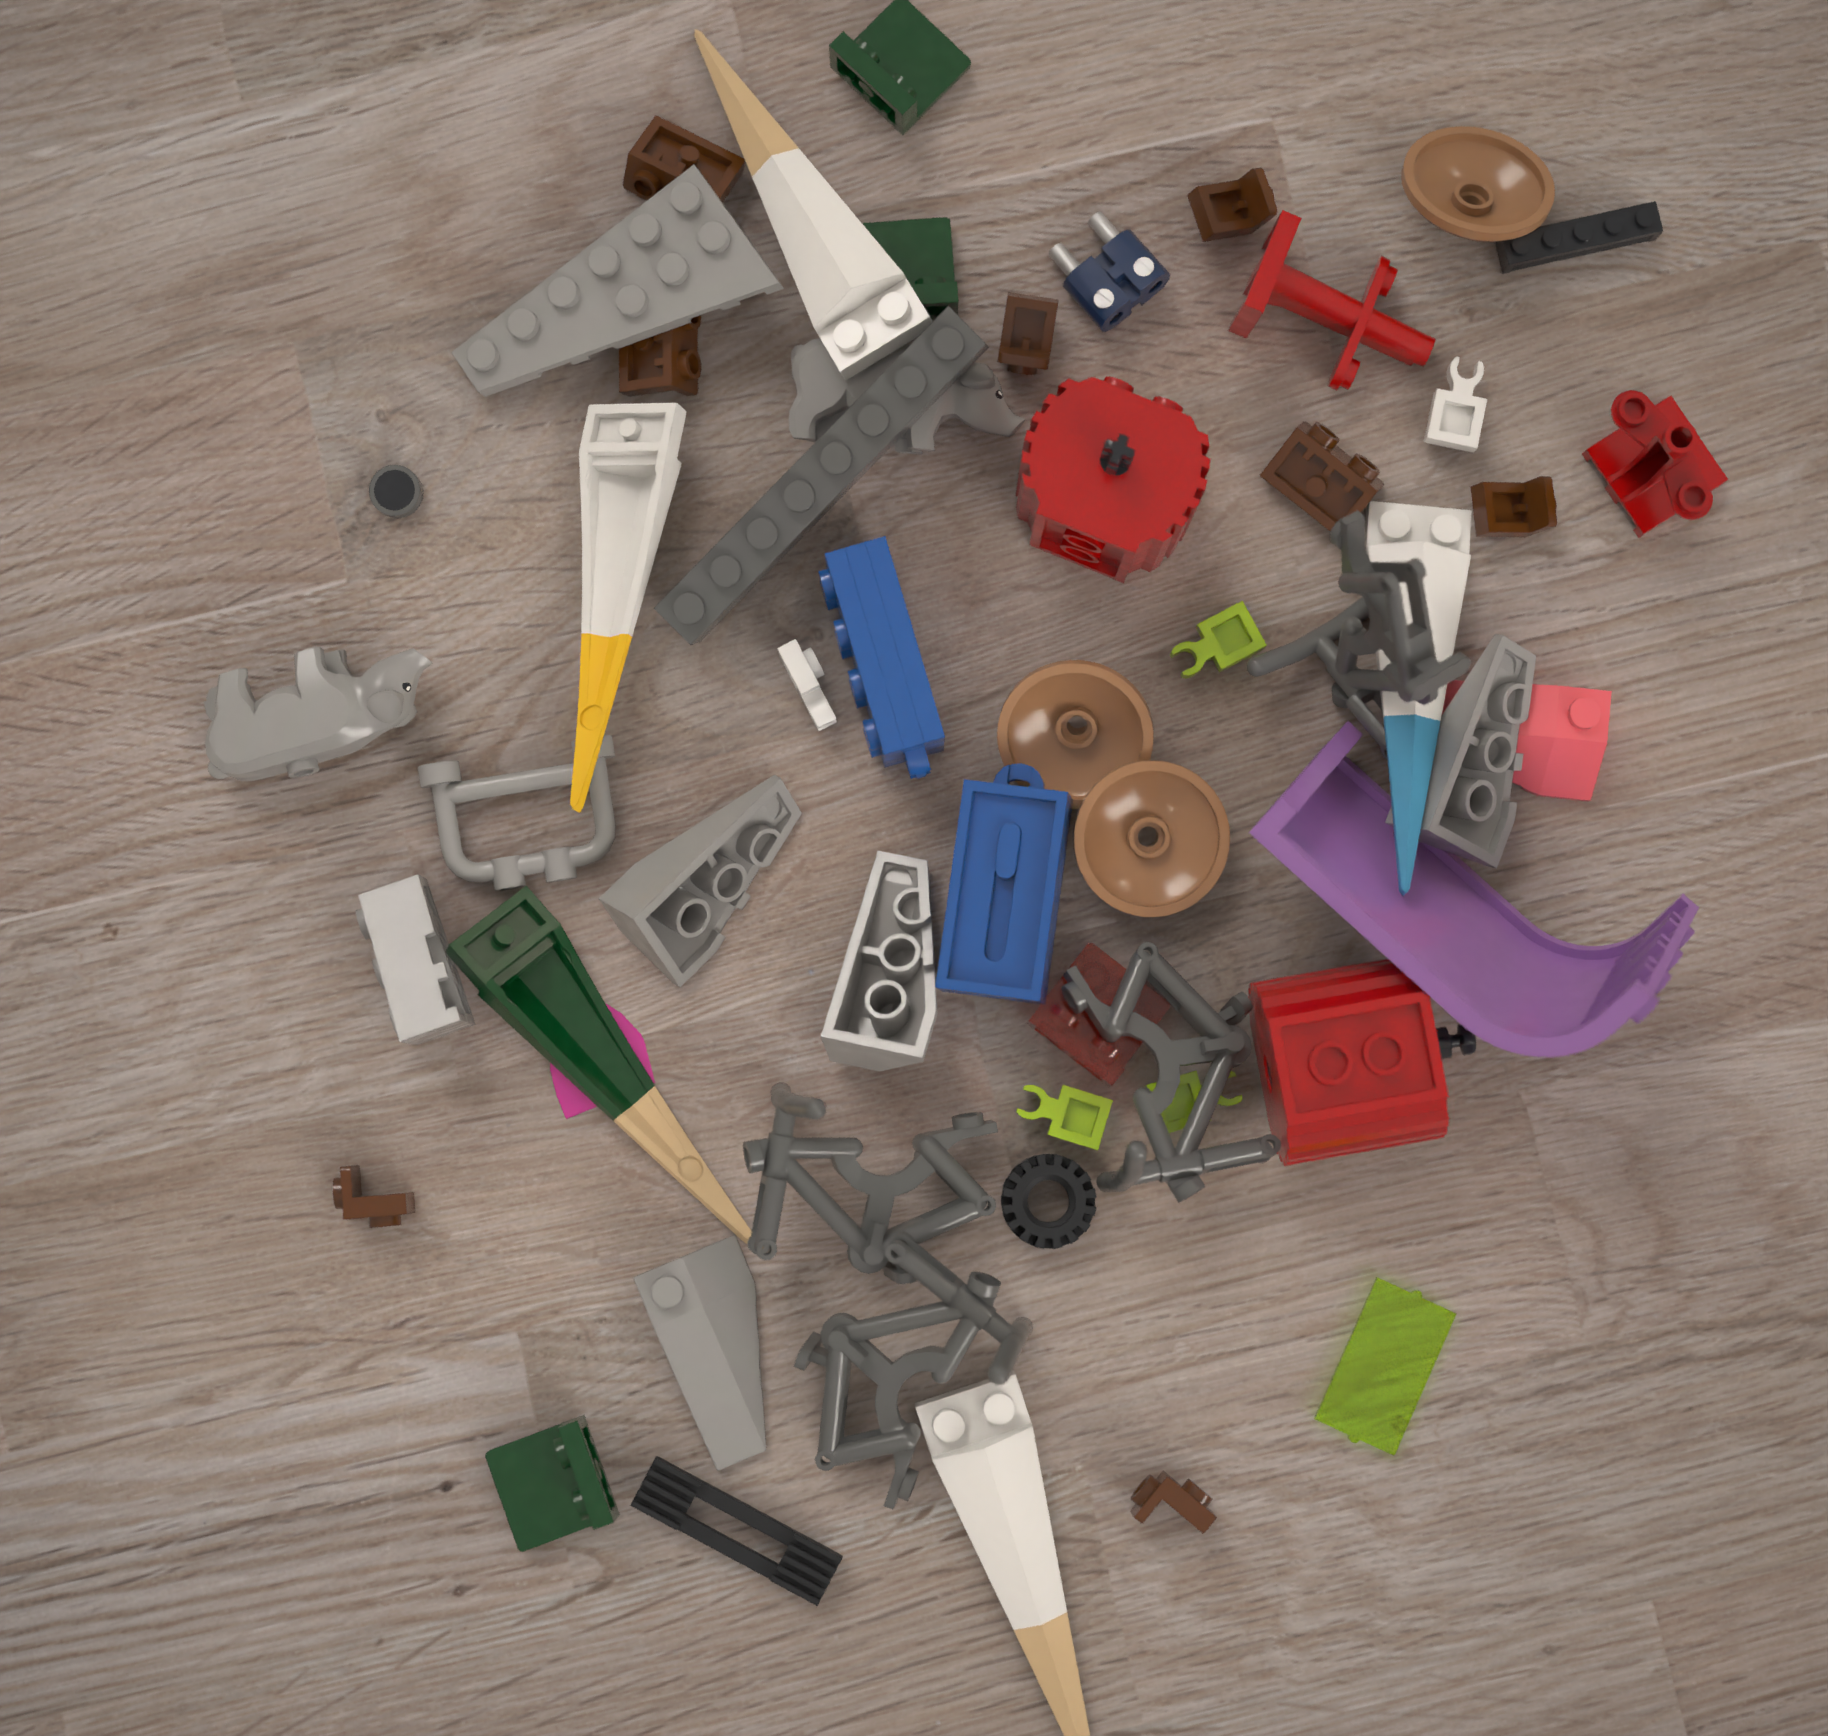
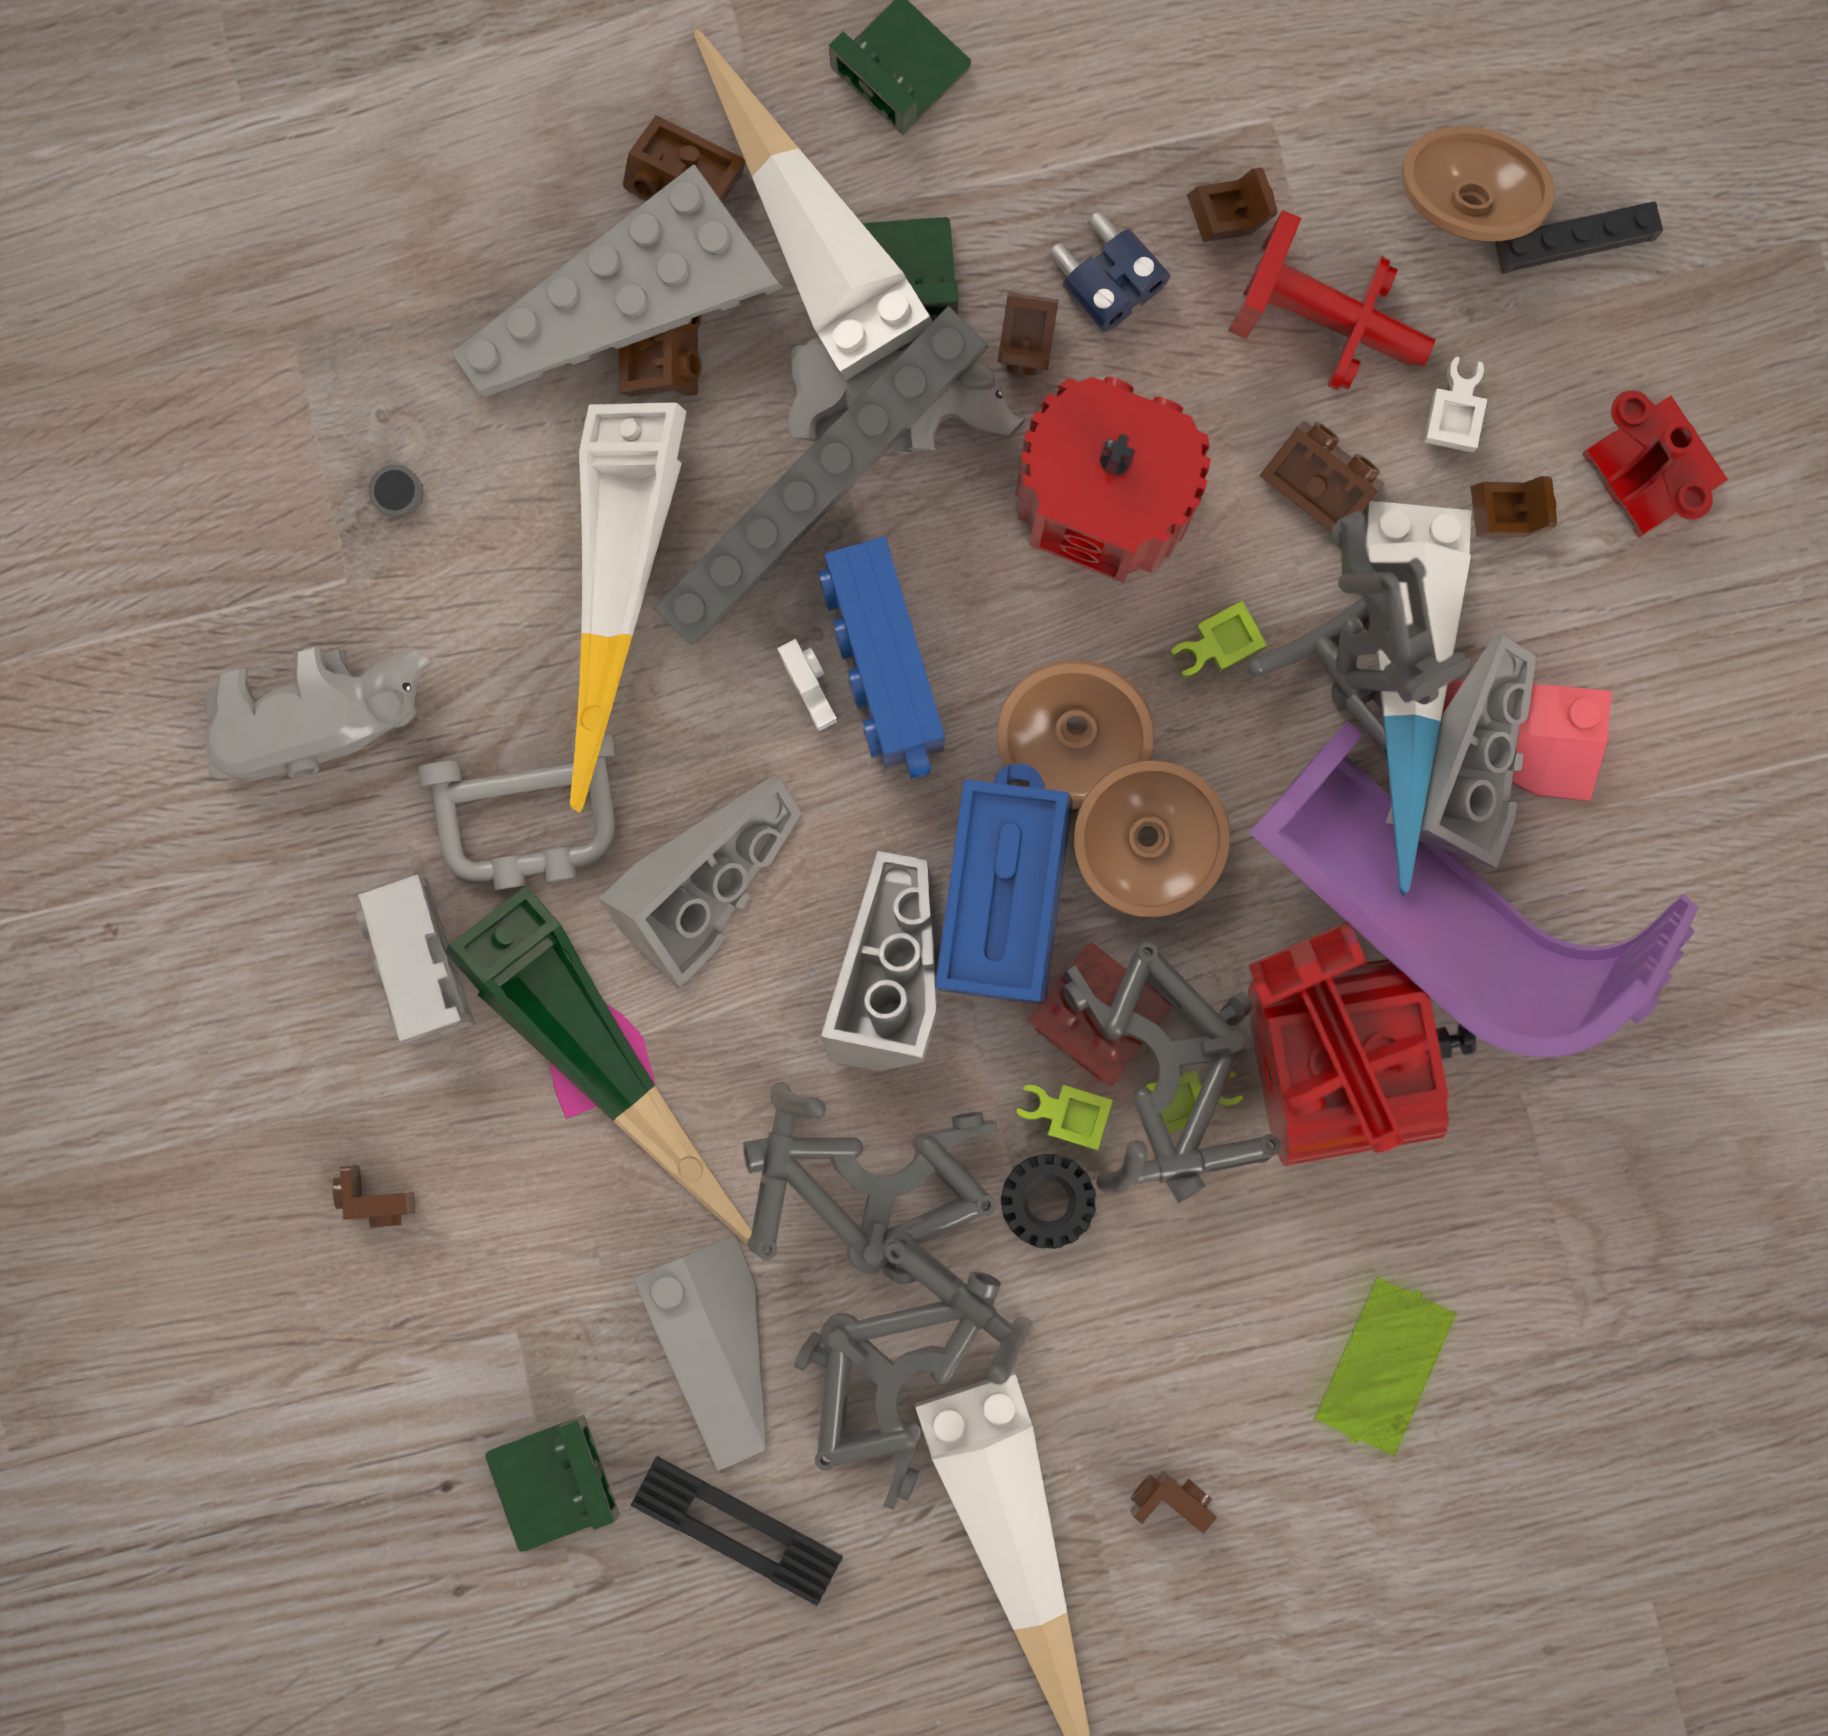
(1310, 969): none -> red piece

